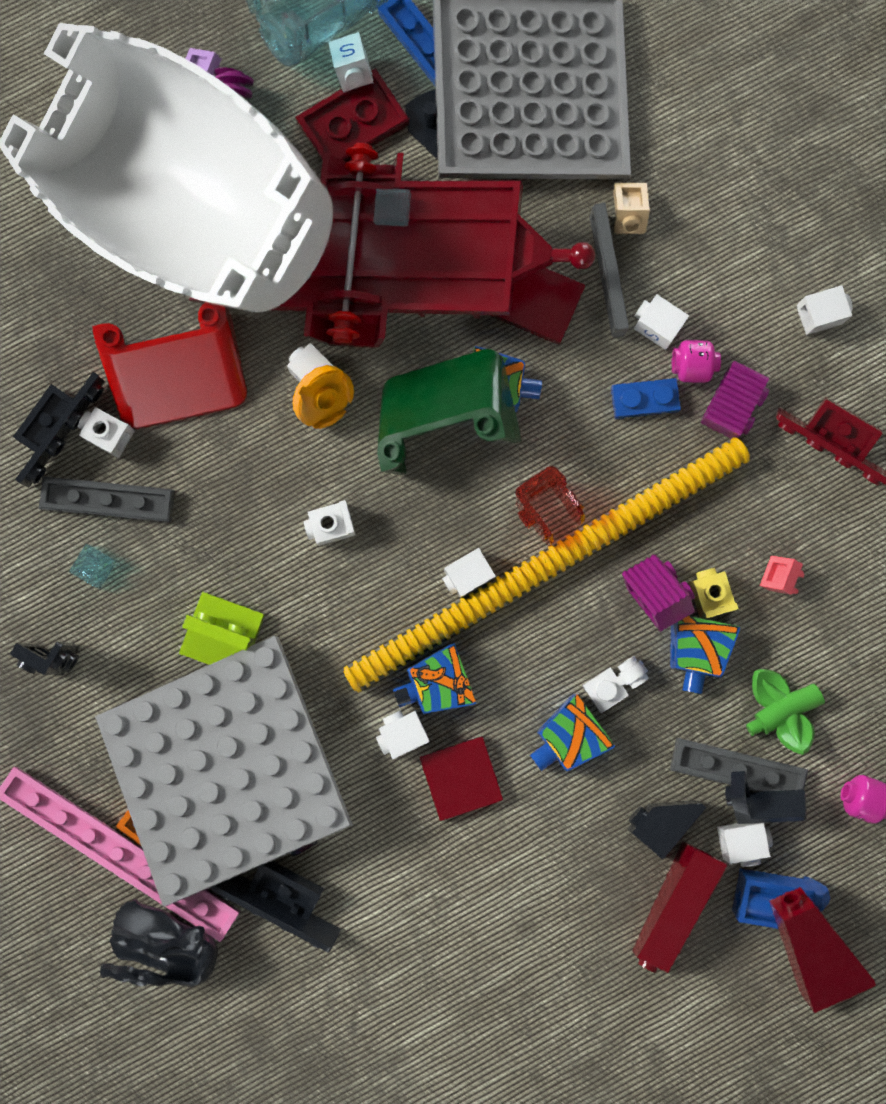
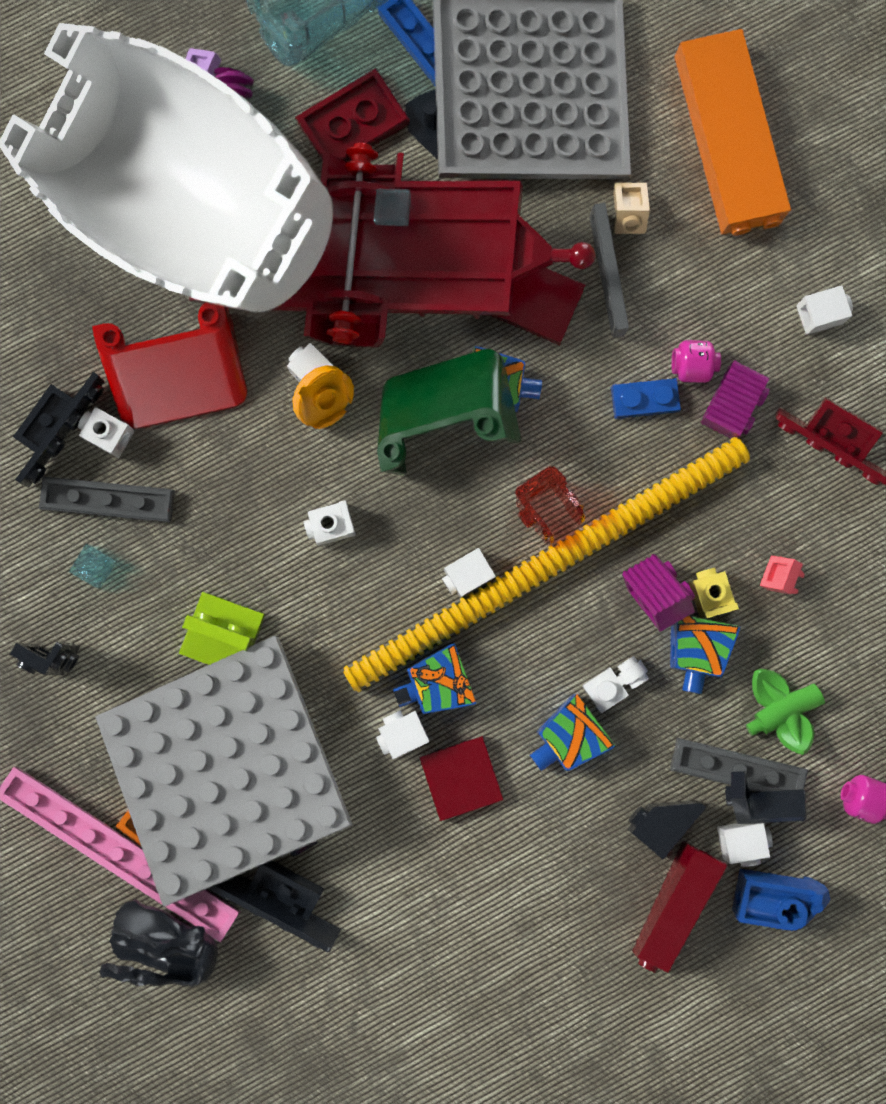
(350, 62): white brick -> none
(659, 321): white brick -> none
(732, 132): none -> orange brick
(818, 956): dark red slope -> none

